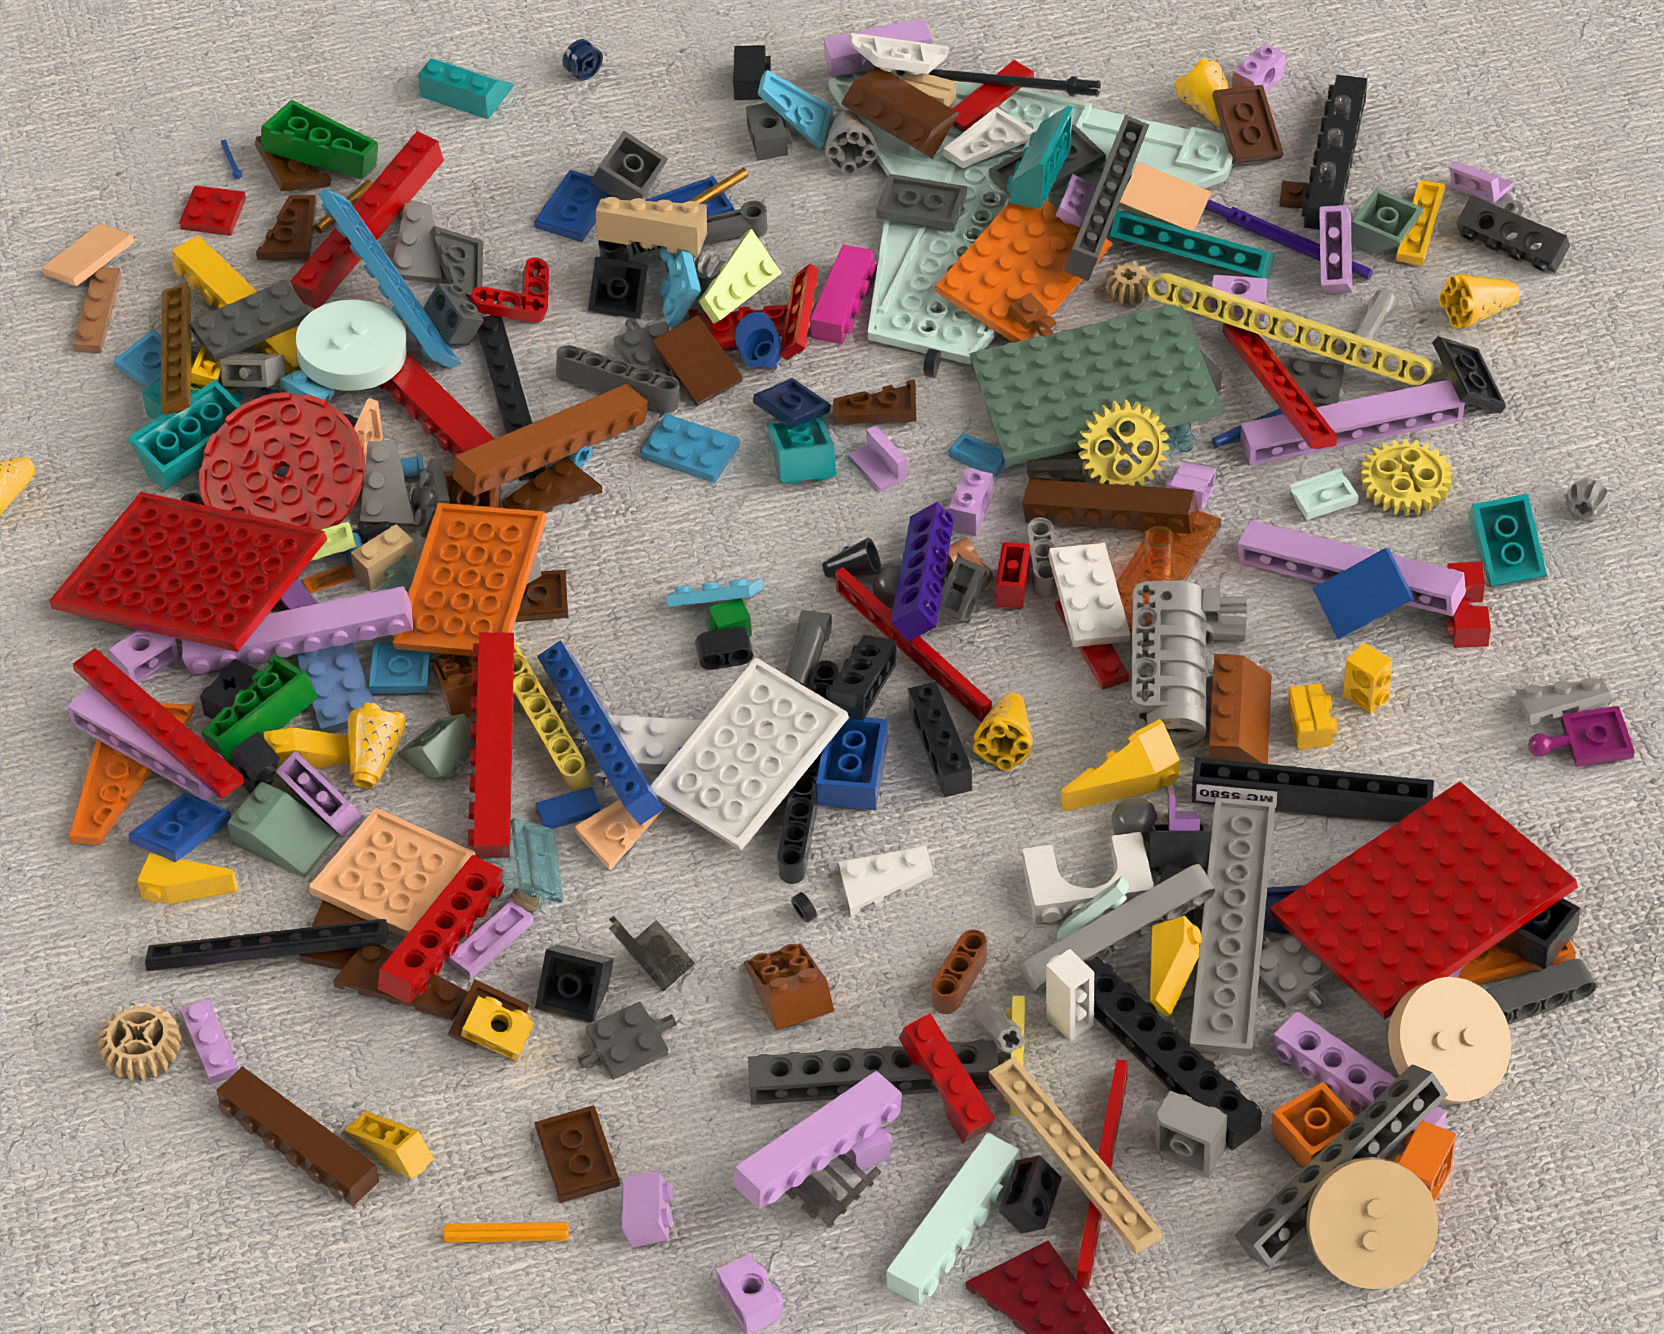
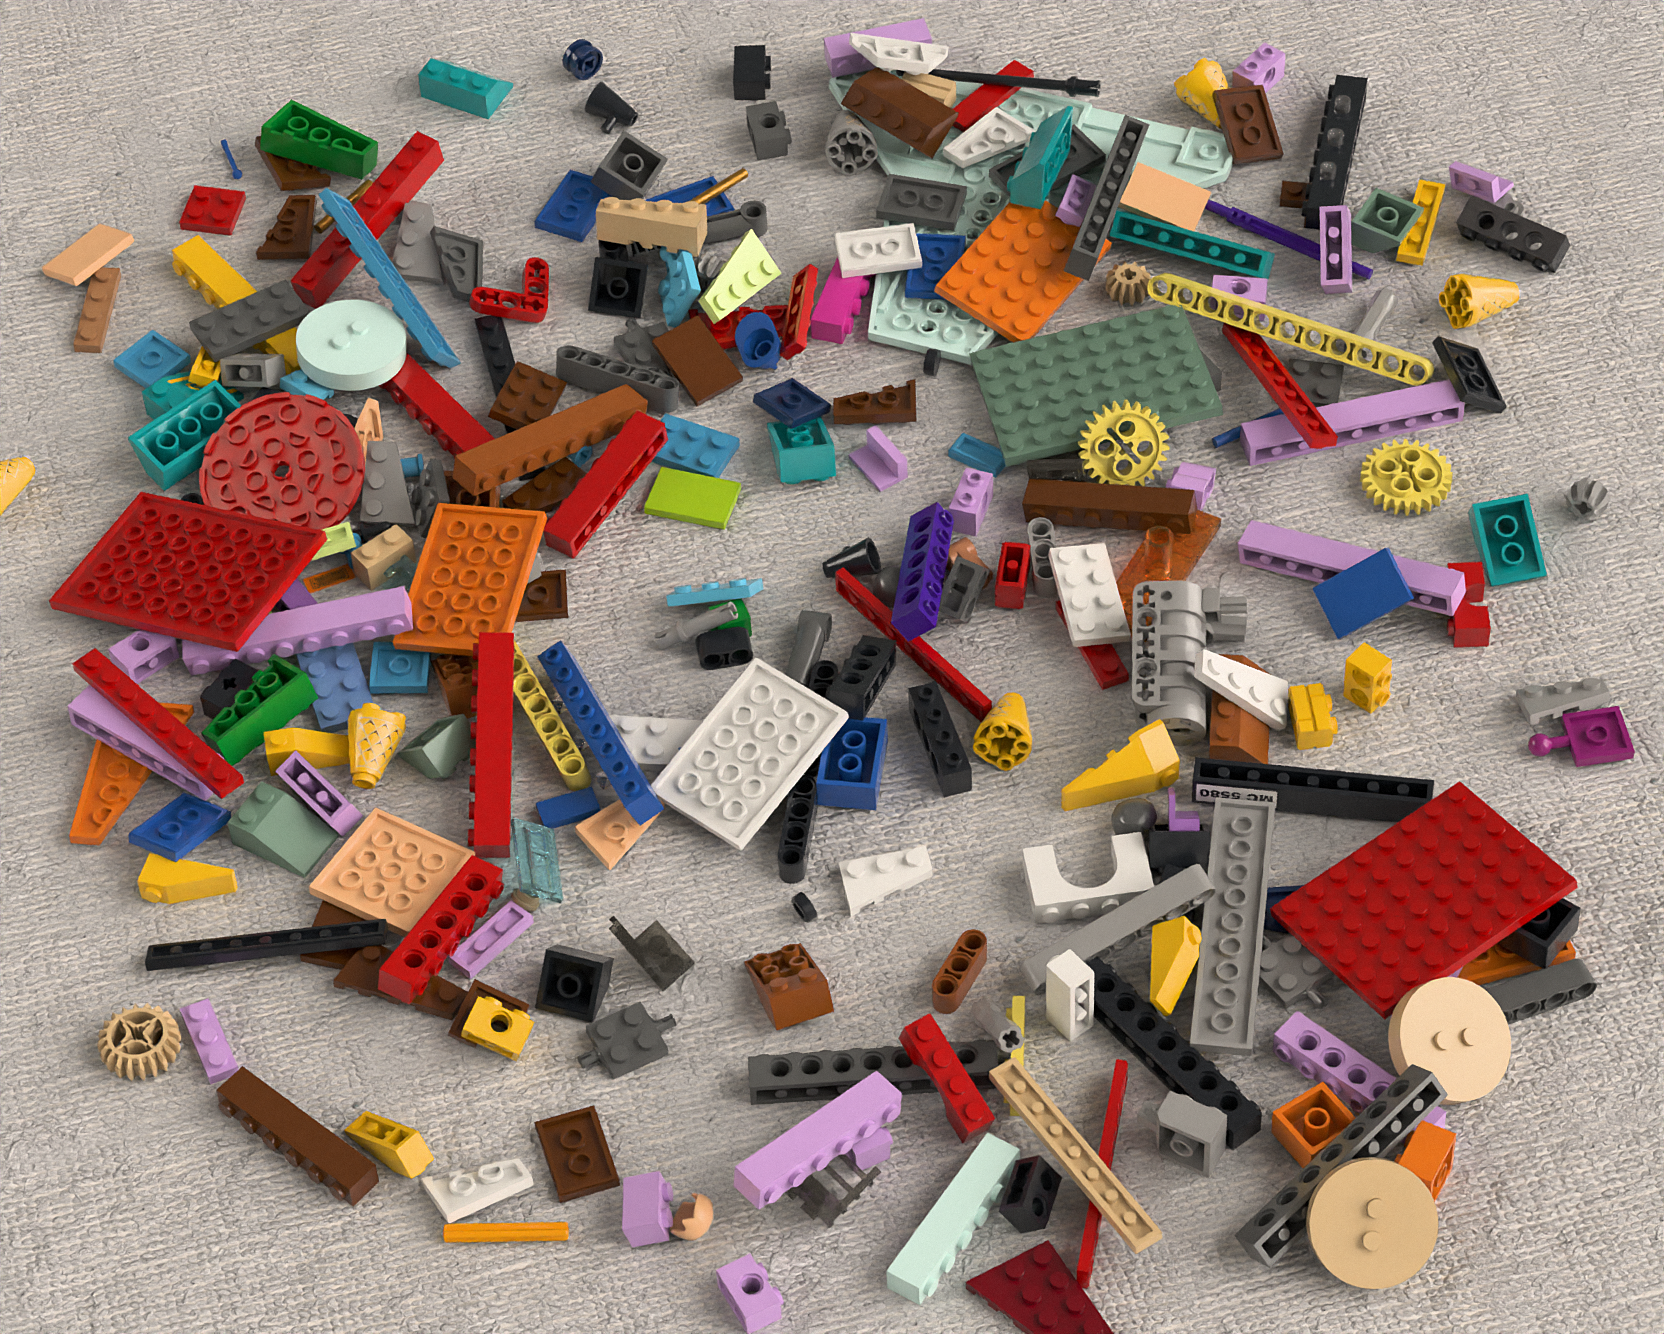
(176, 349): pearl gold plate -> none
(255, 761): black brick -> none
(453, 313): dark grey brick -> none
(472, 1191): none -> white wing
(526, 397): none -> reddish brown plate
(605, 484): none -> red brick
(610, 106): none -> black piece
(687, 629): none -> light grey pin
(692, 498): none -> lime tile
(693, 1218): none -> light nougat hair
(796, 106): medium azure wing -> none
(878, 250): none -> white tile
(938, 256): none -> blue tile
(1031, 312): dark orange plate -> none
(1110, 897): light aqua plate -> none
(1184, 440): clear light blue pin -> none
(1247, 687): none -> white wing
(1323, 494): light aqua plate -> none

